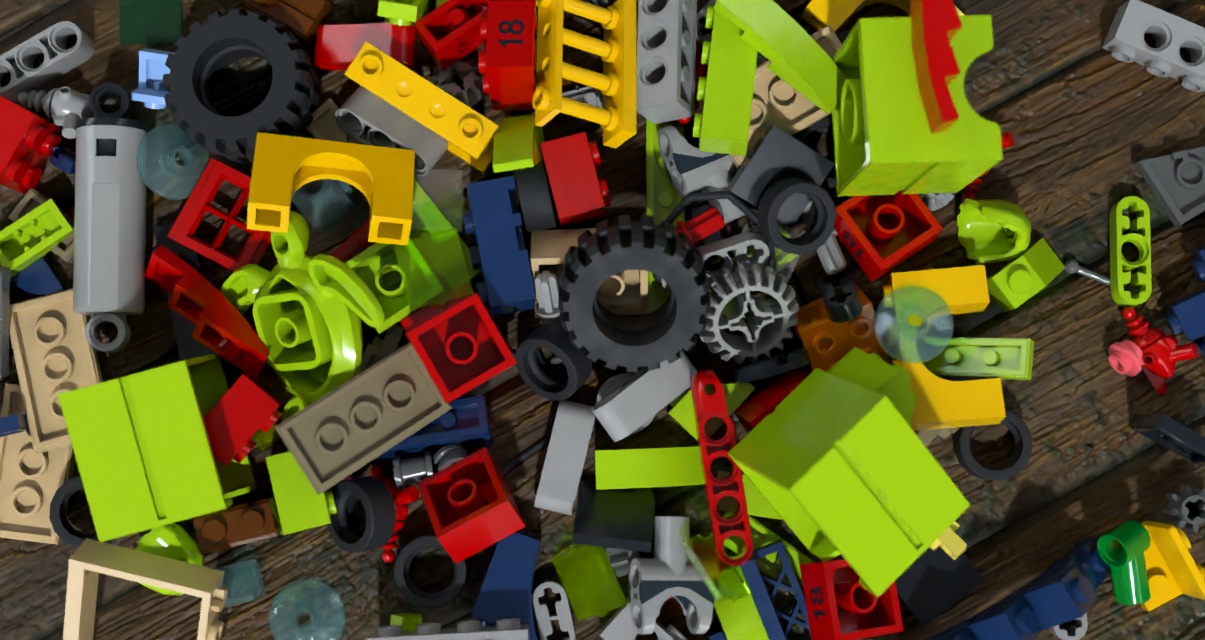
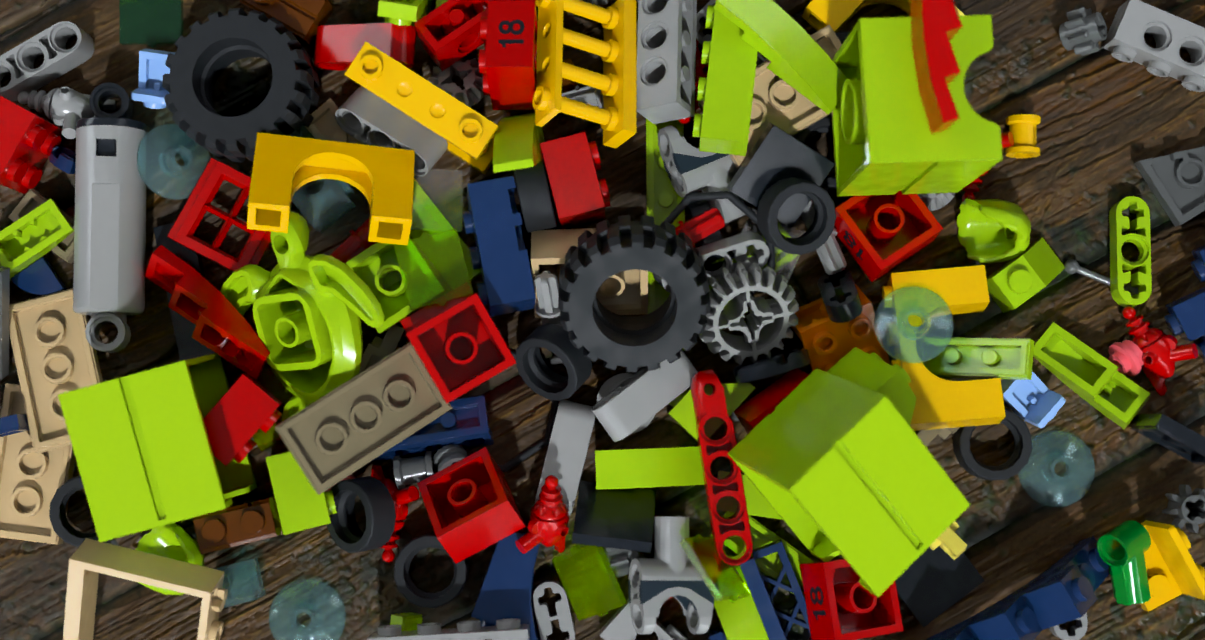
(547, 519): none -> red piece
(1025, 135): none -> yellow bush
(1032, 400): none -> light blue bracket
(1039, 476): none -> clear light blue dish
(1083, 31): none -> dark grey gear
(1090, 375): none -> lime slope

